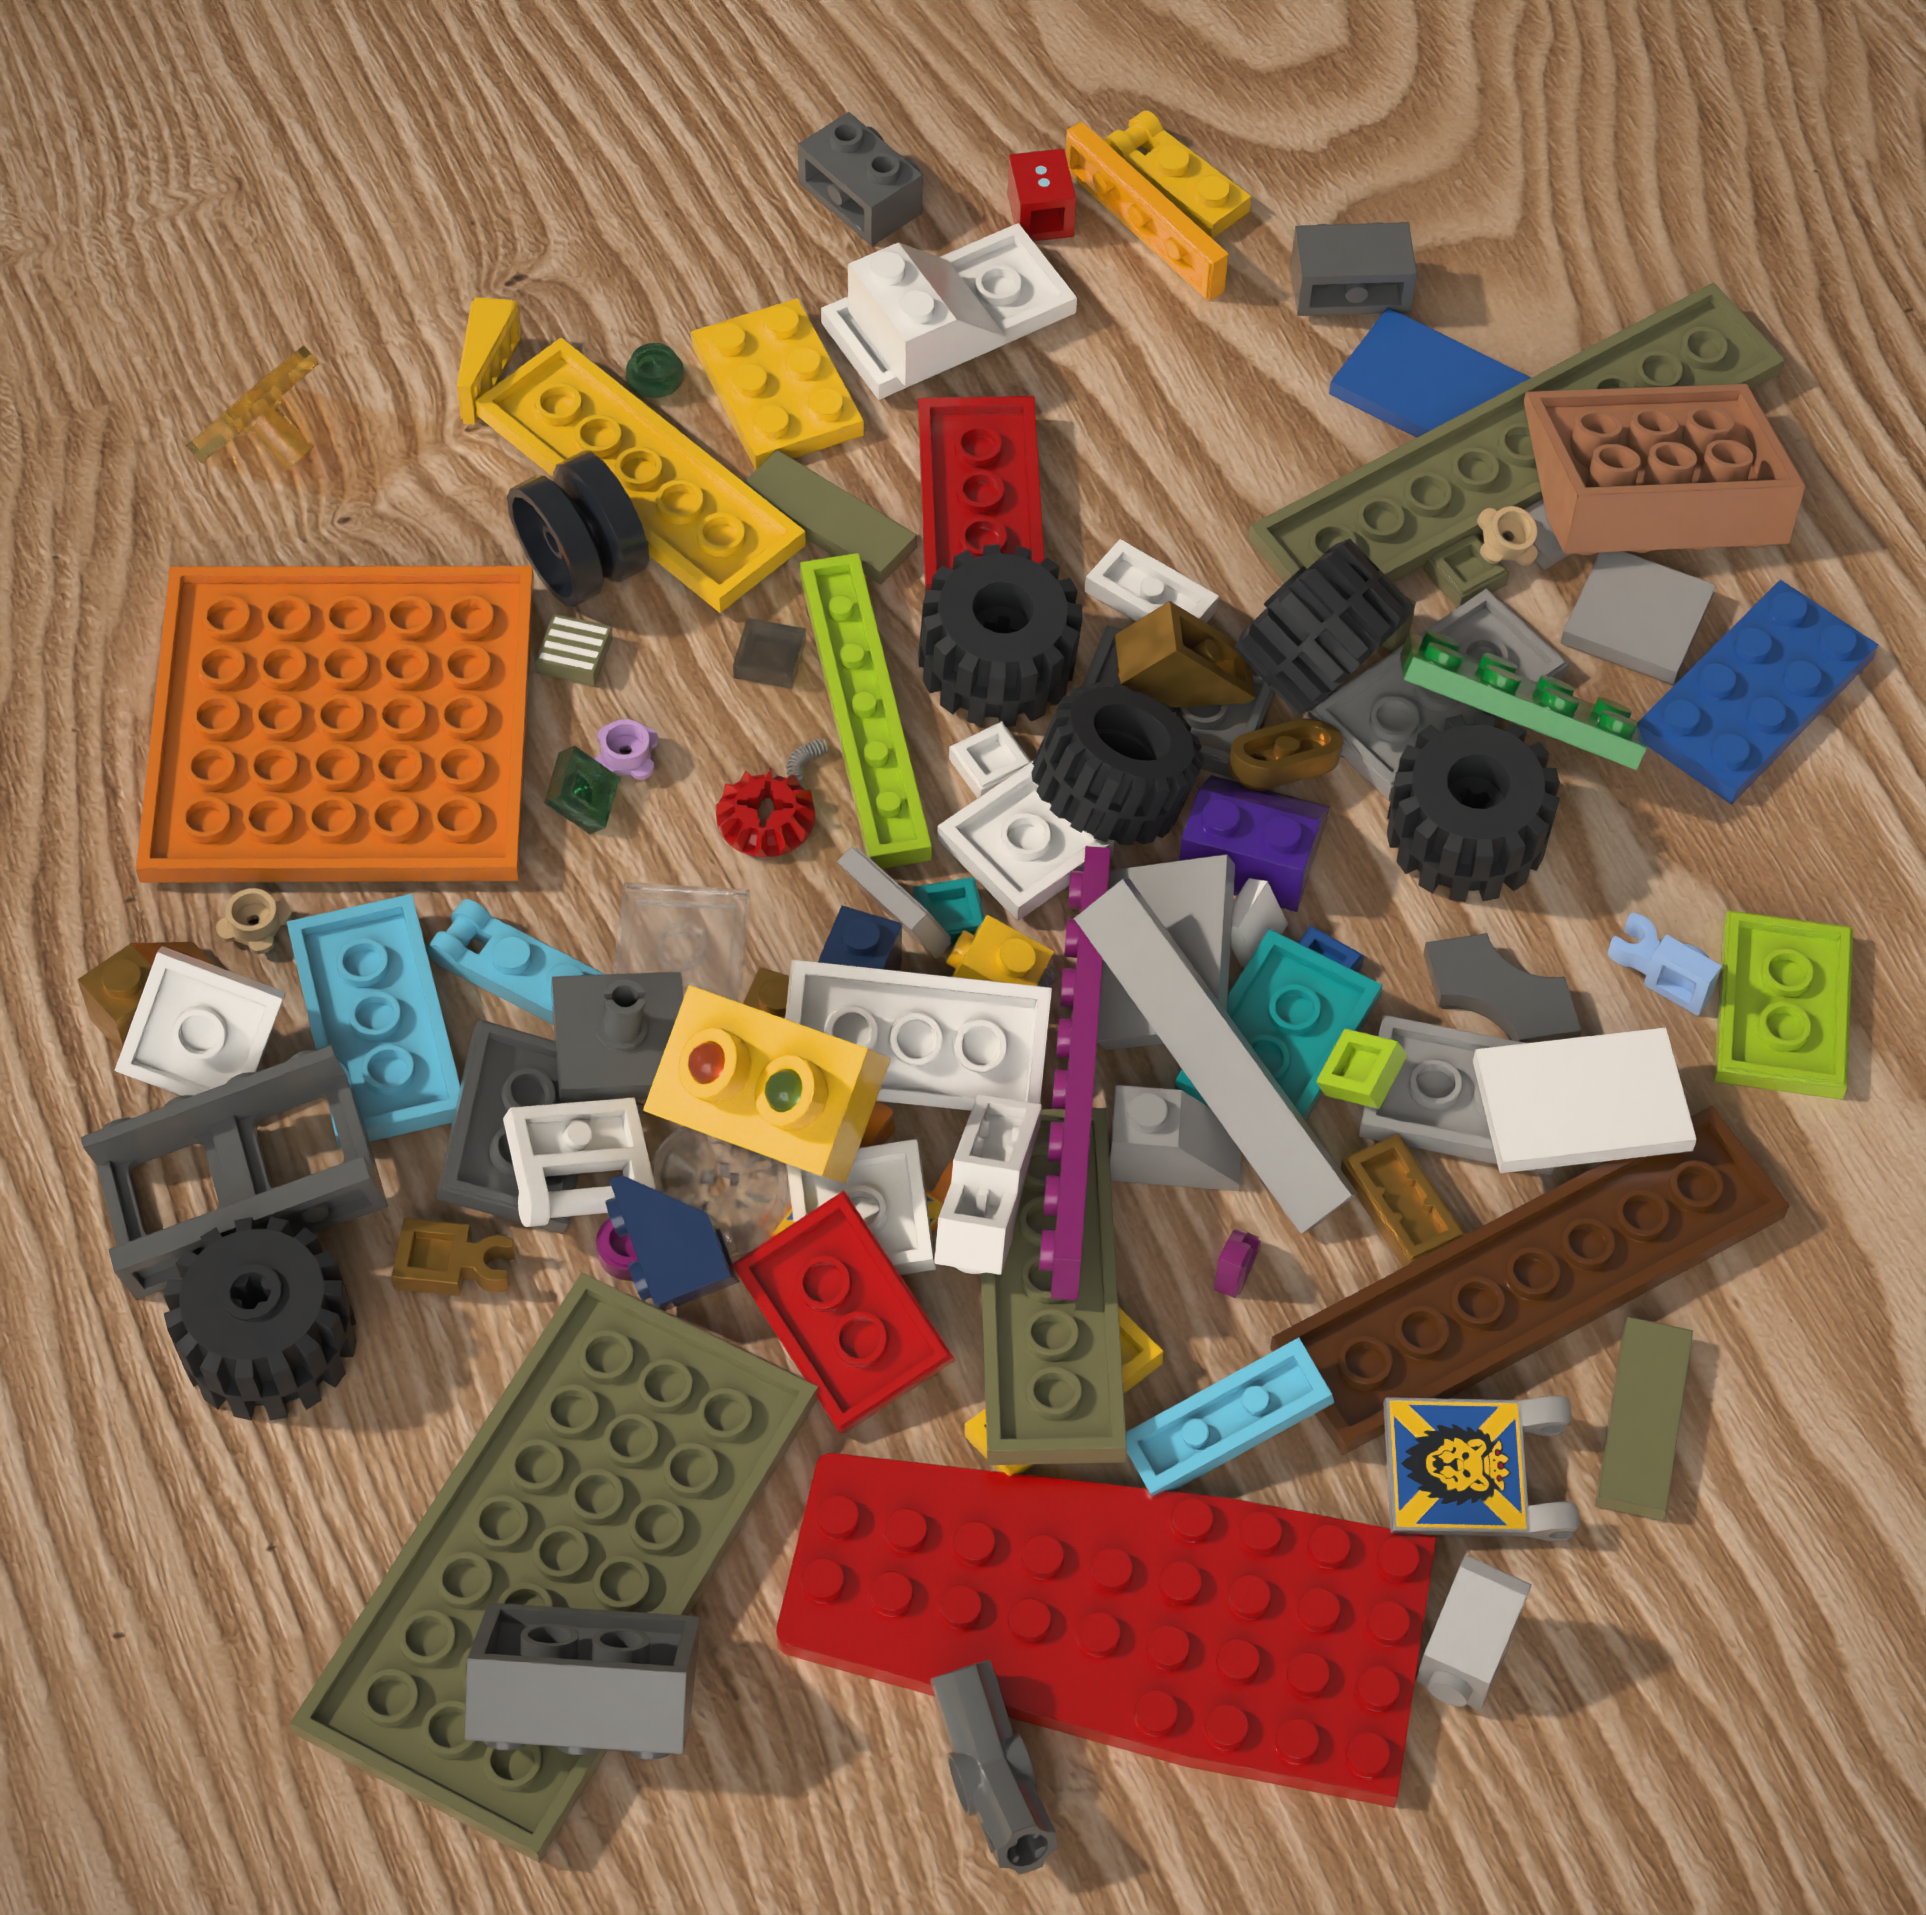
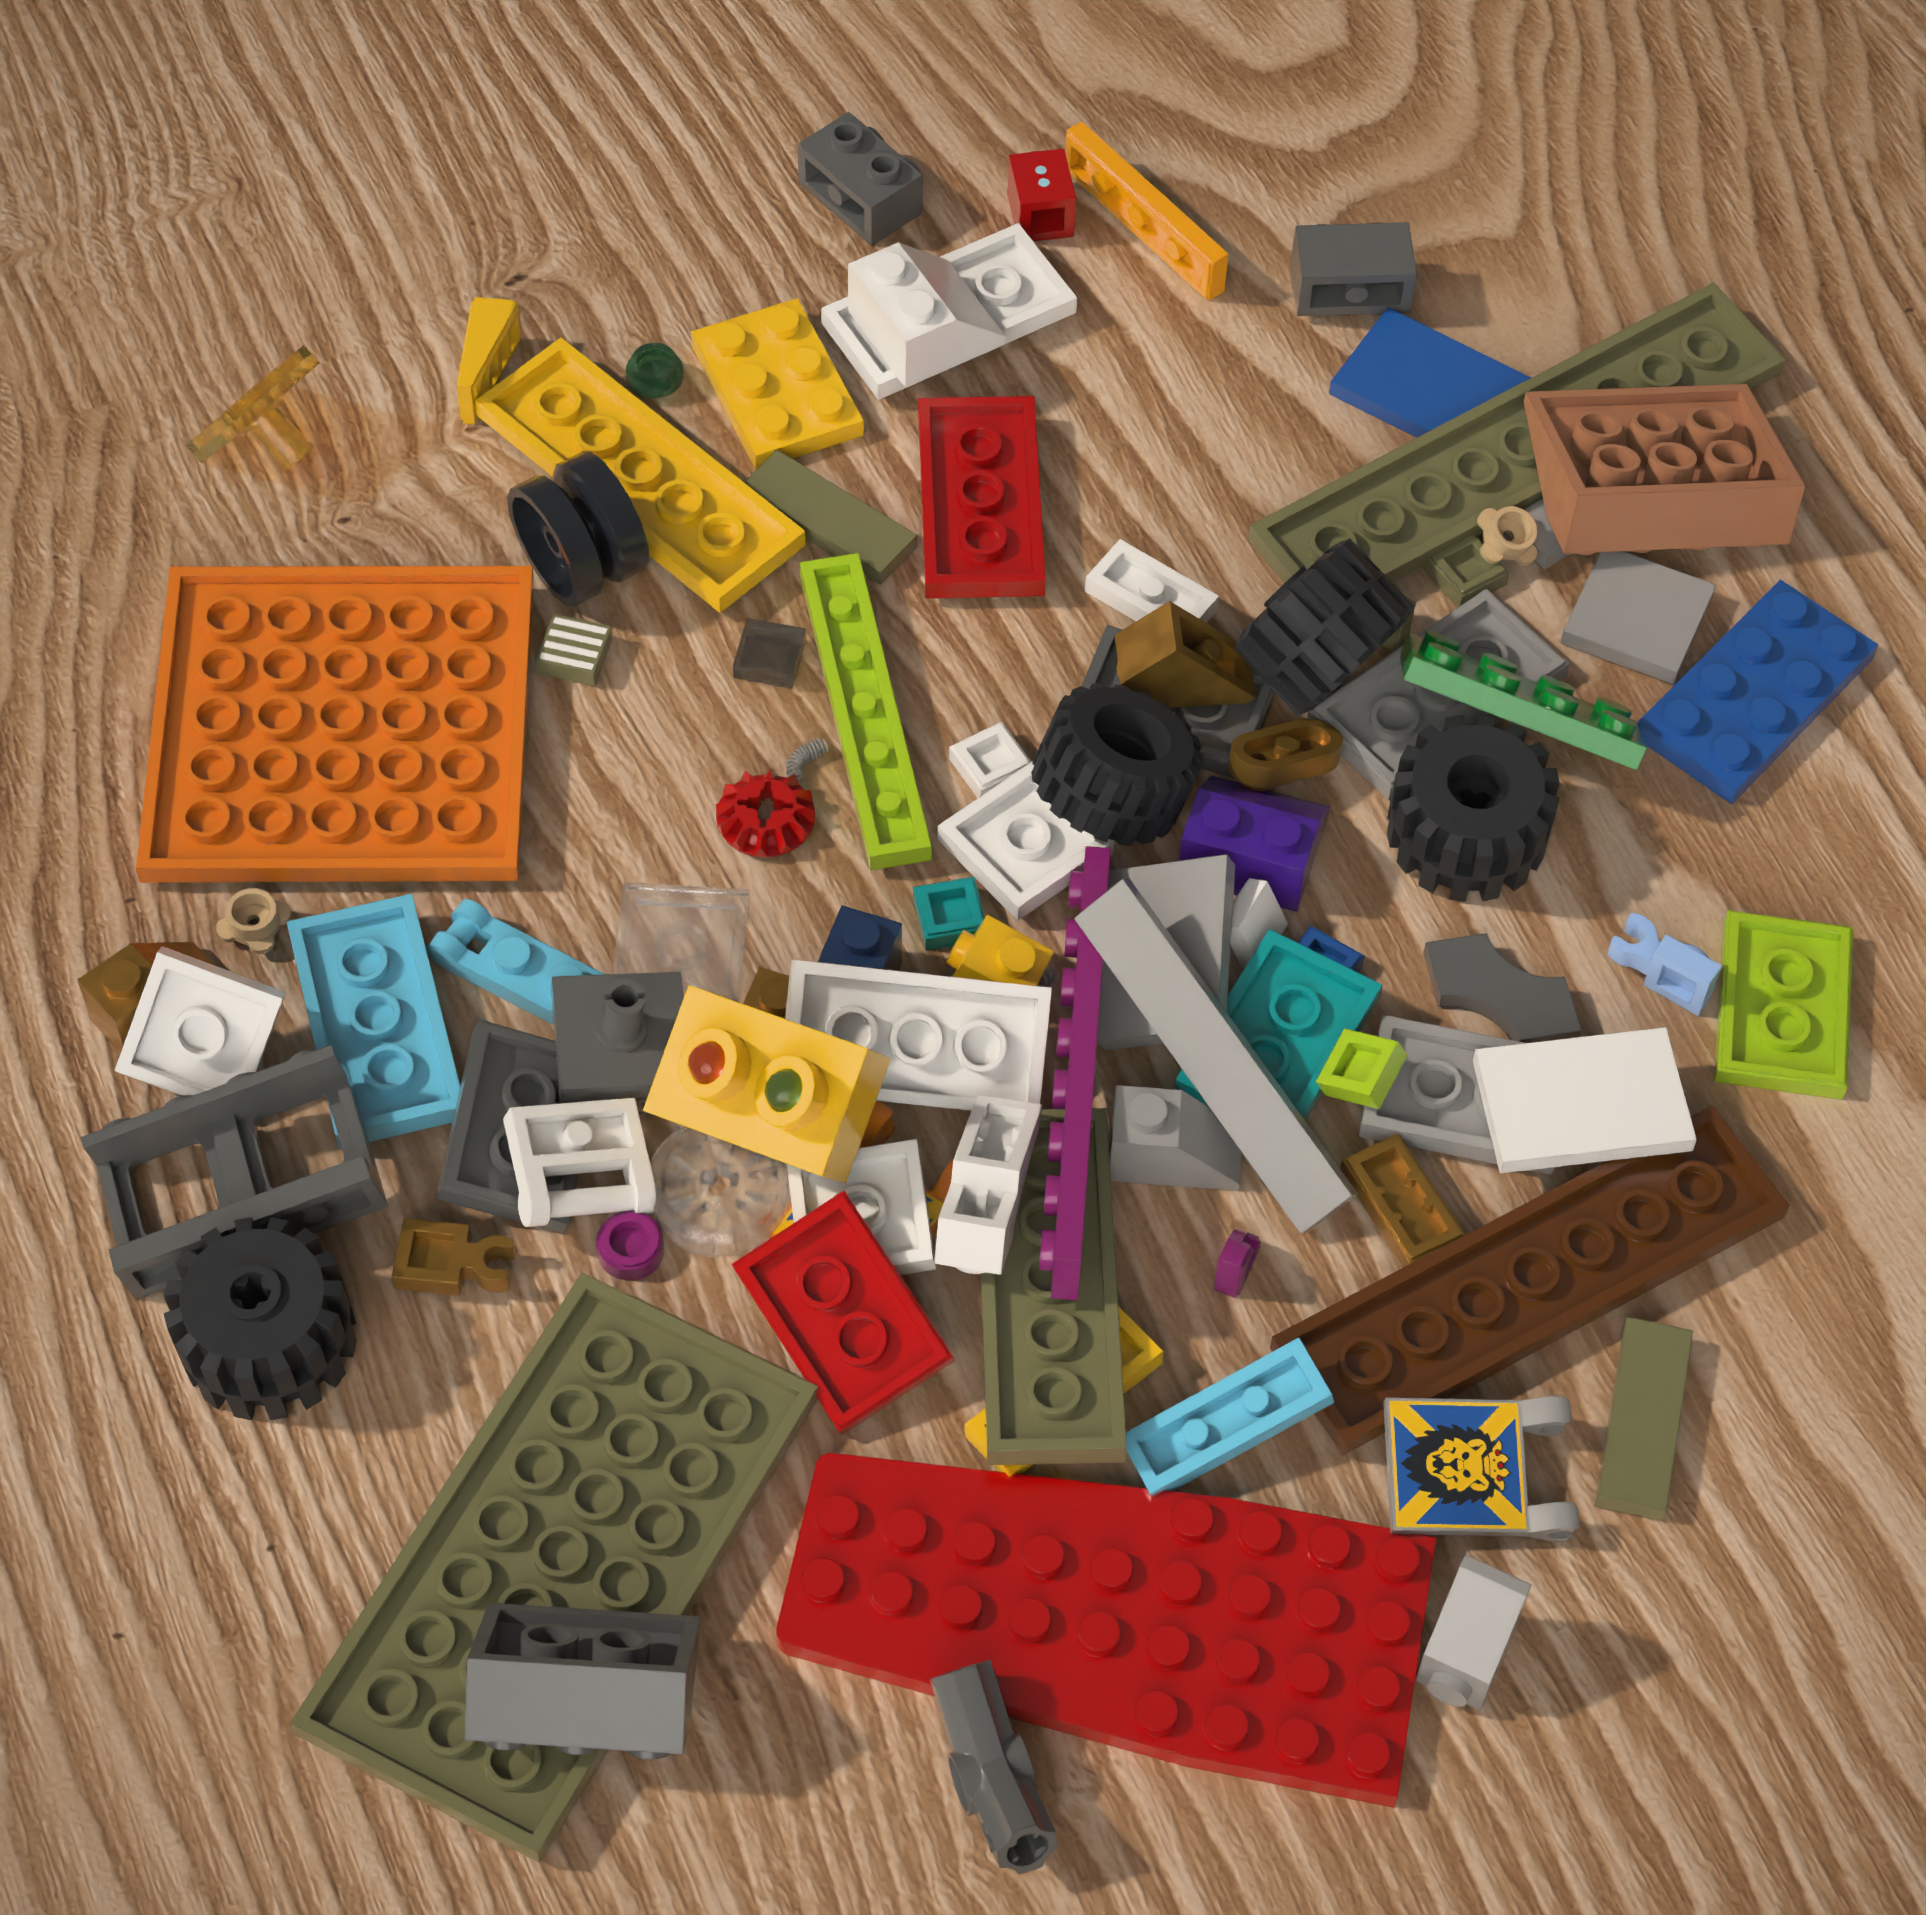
(582, 790): clear green plate -> none
(627, 736): lavender plate -> none
(675, 1245): dark blue slope -> none
(895, 901): light grey tile -> none
(1009, 620): black wheel -> none
(1180, 174): yellow plate -> none

